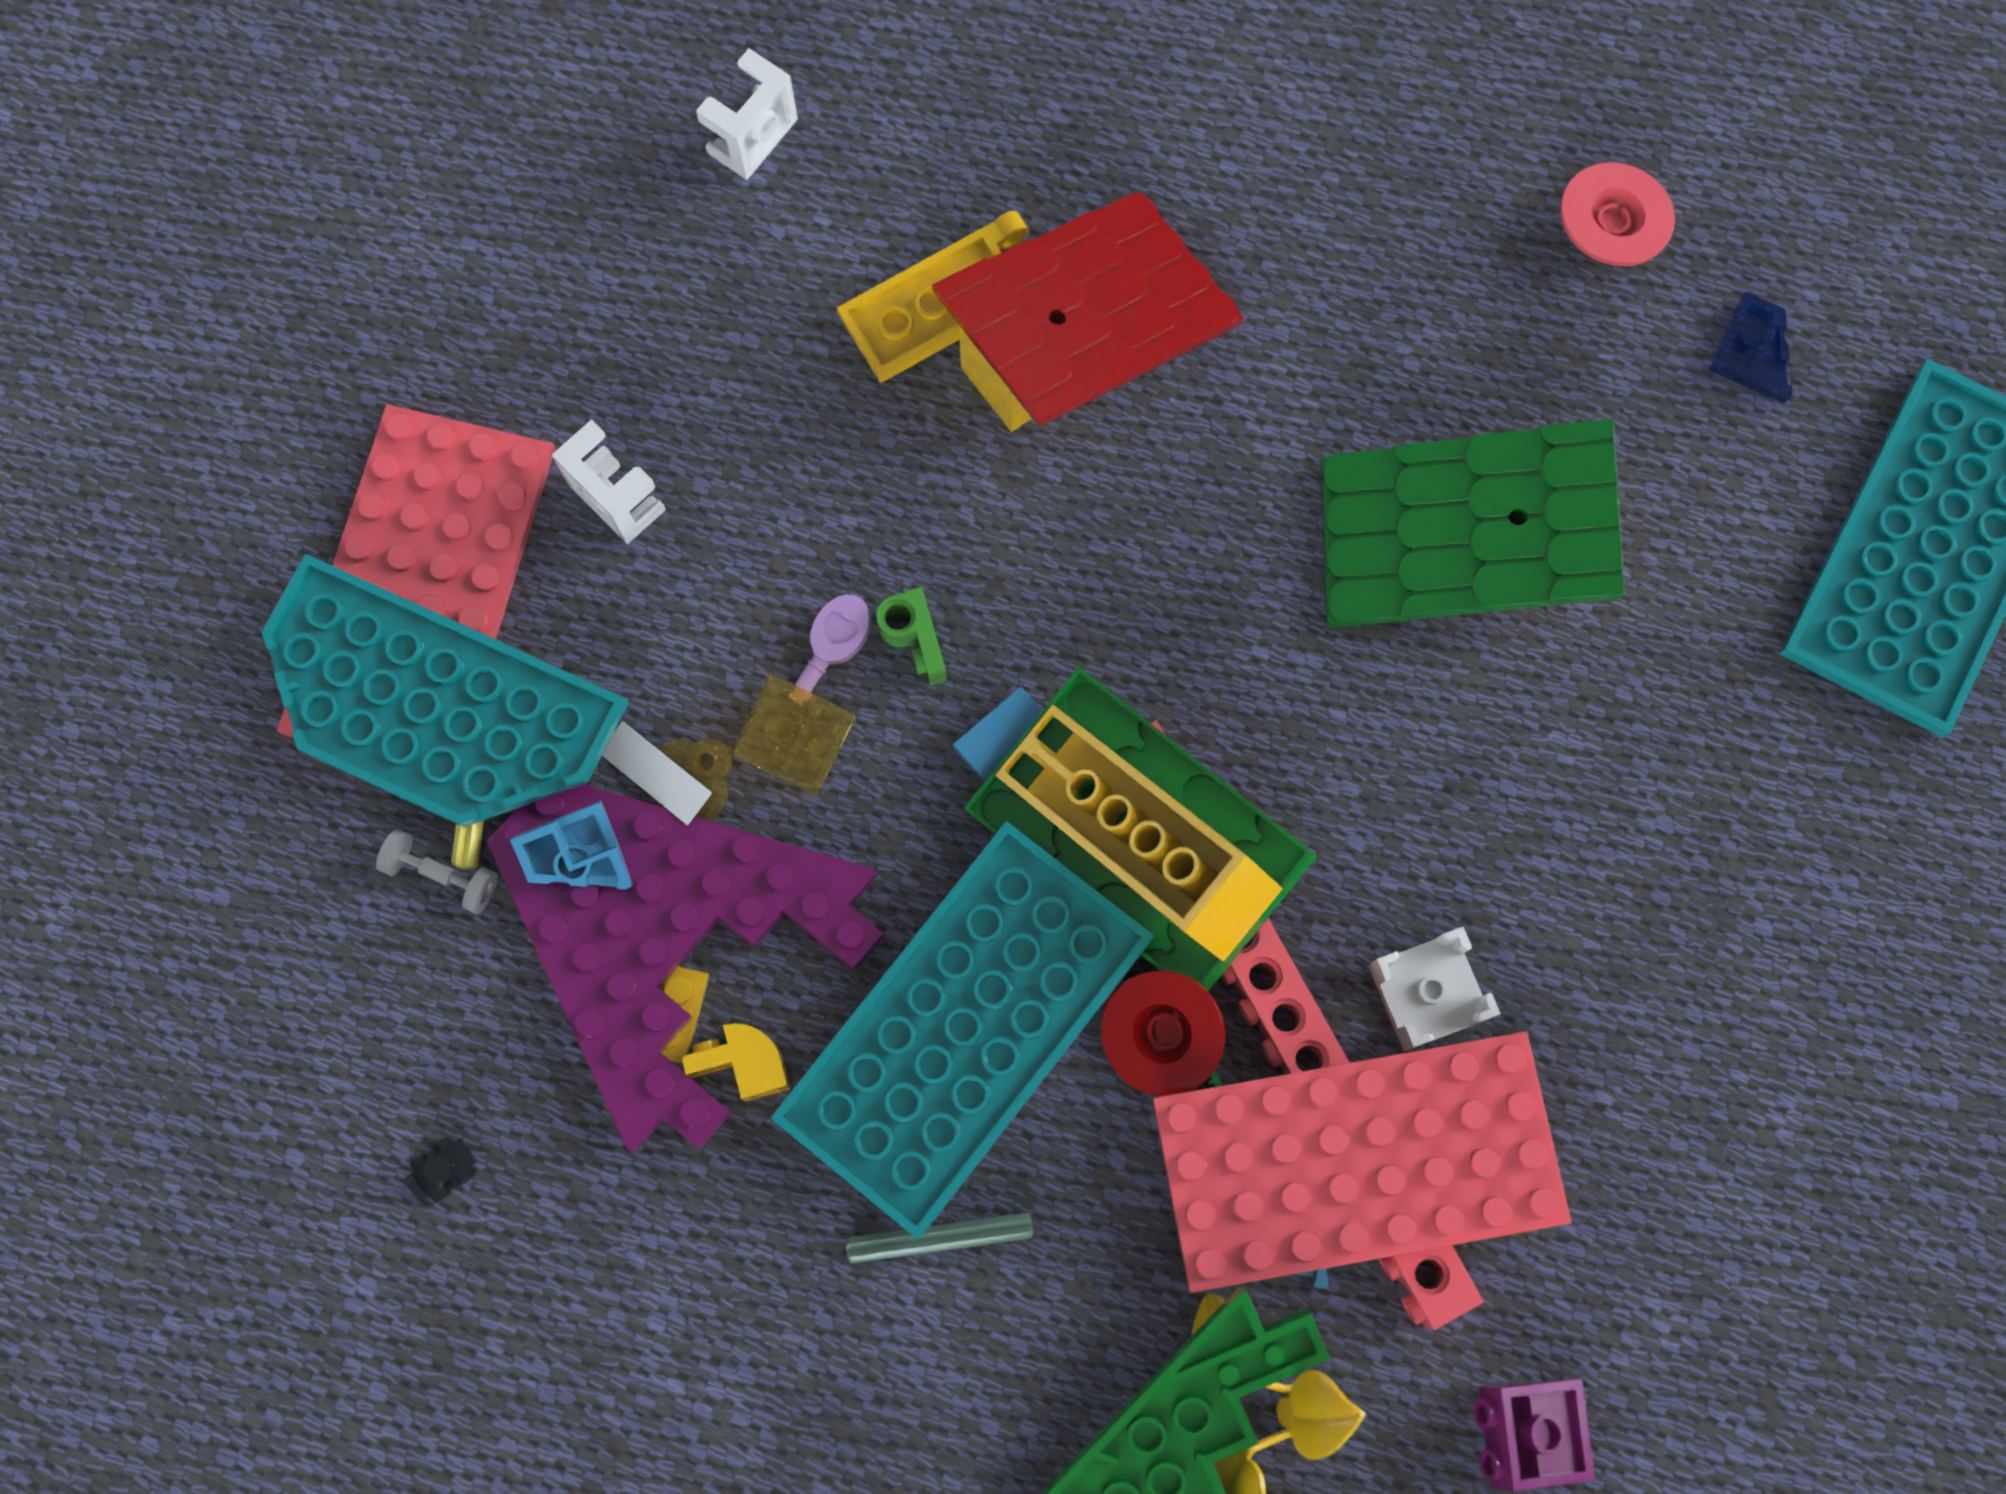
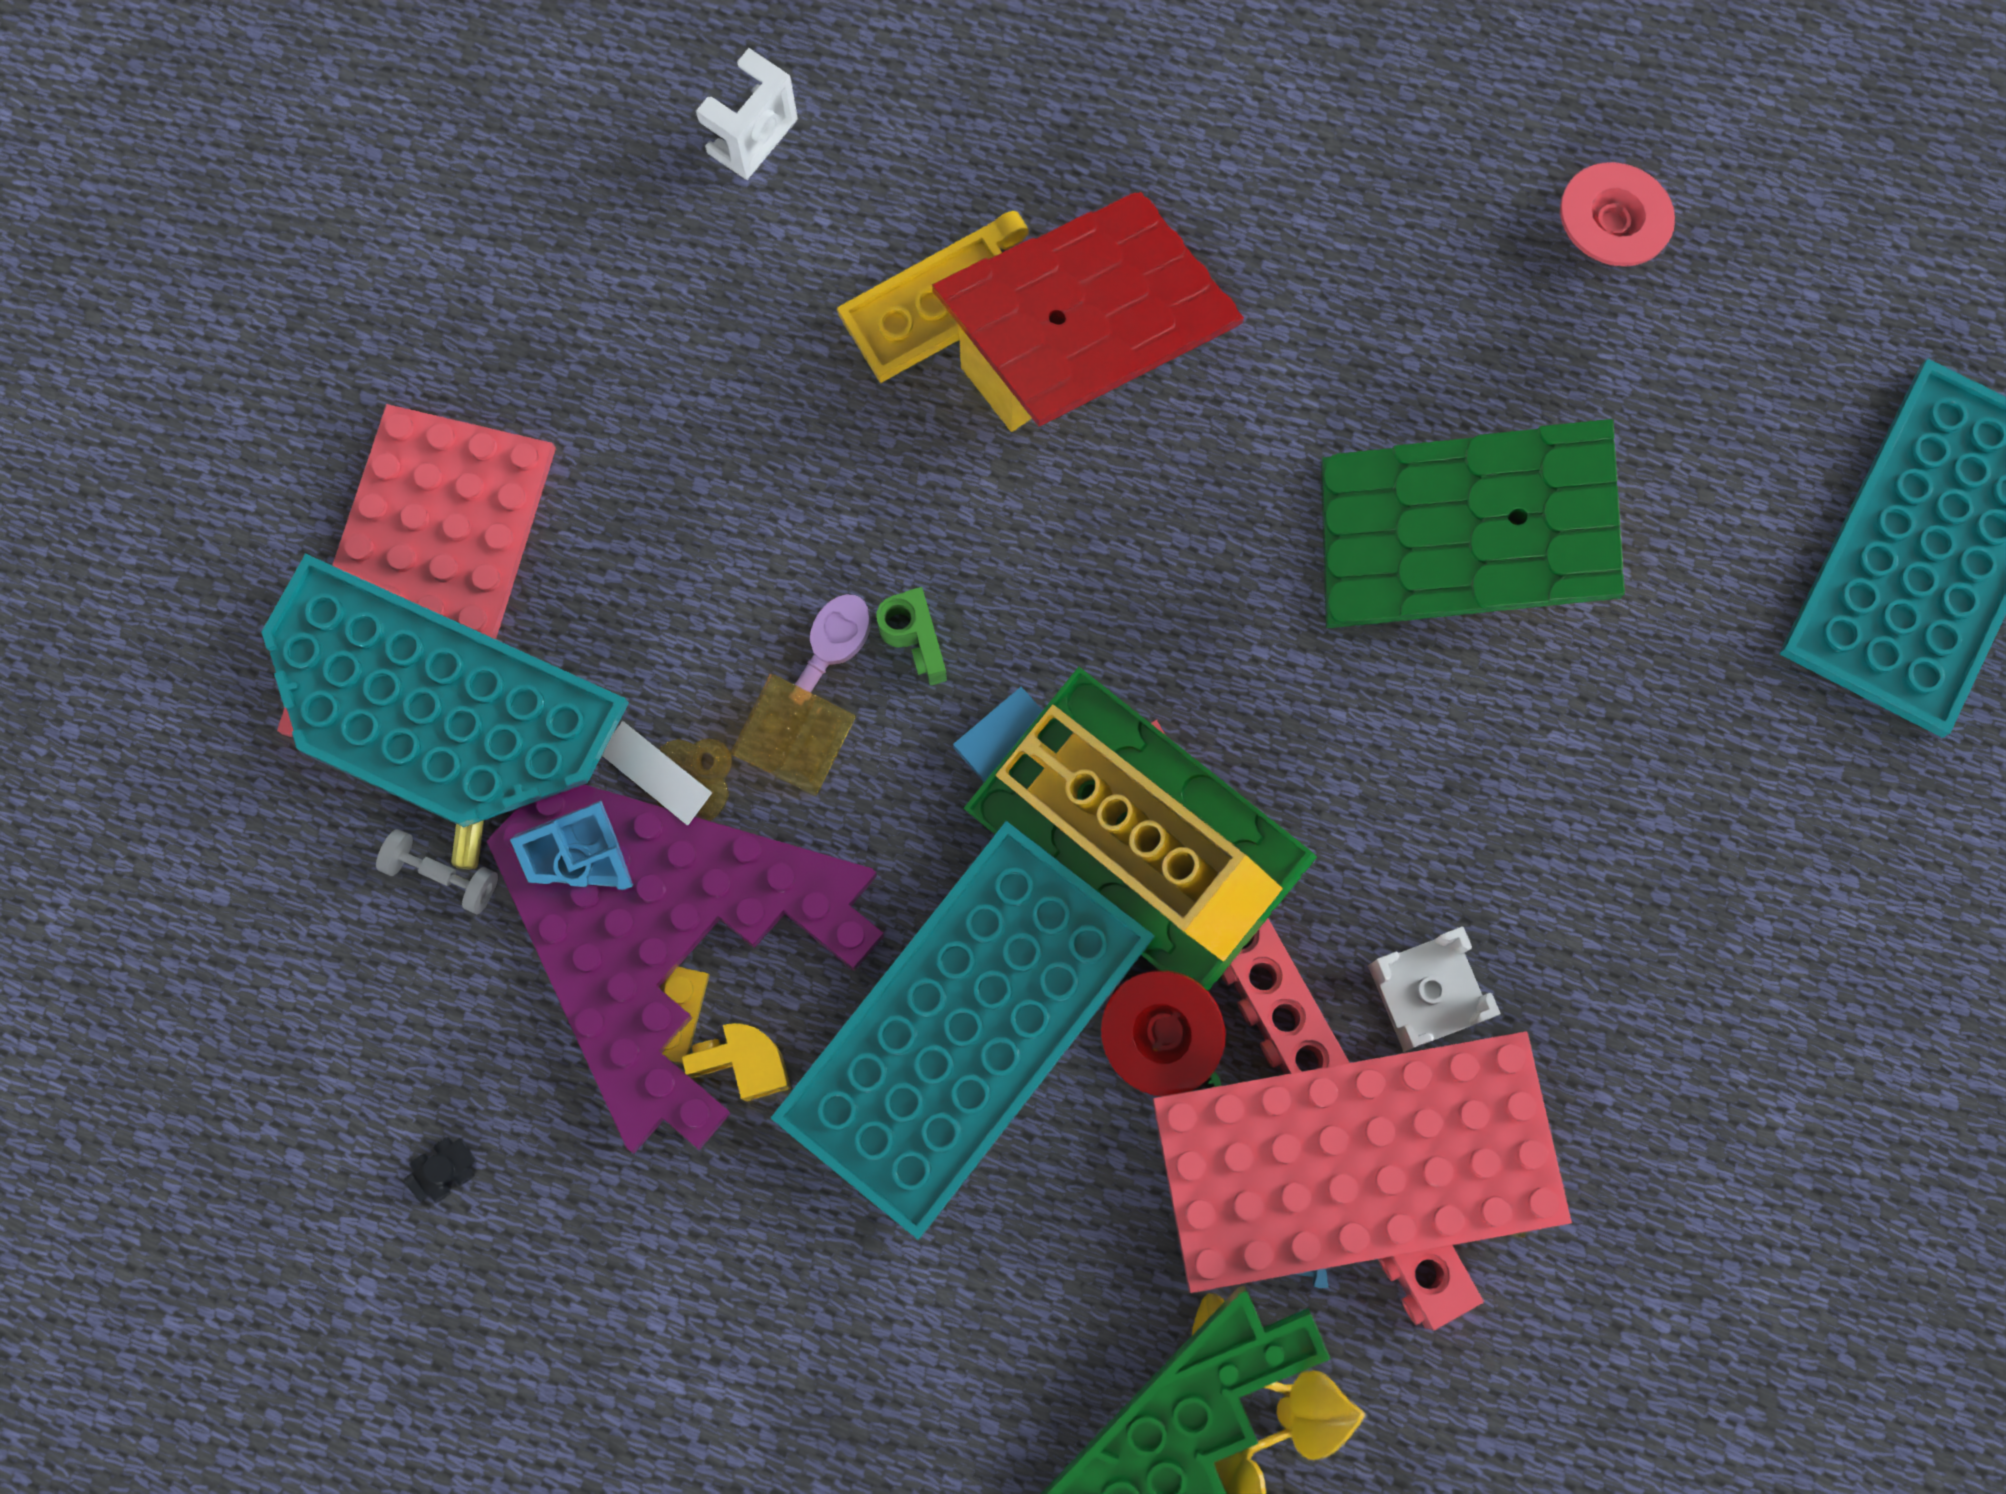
(592, 485): white panel -> none
(940, 1238): sand green axle -> none
(1534, 1434): magenta plate -> none
(1755, 348): clear blue wing -> none

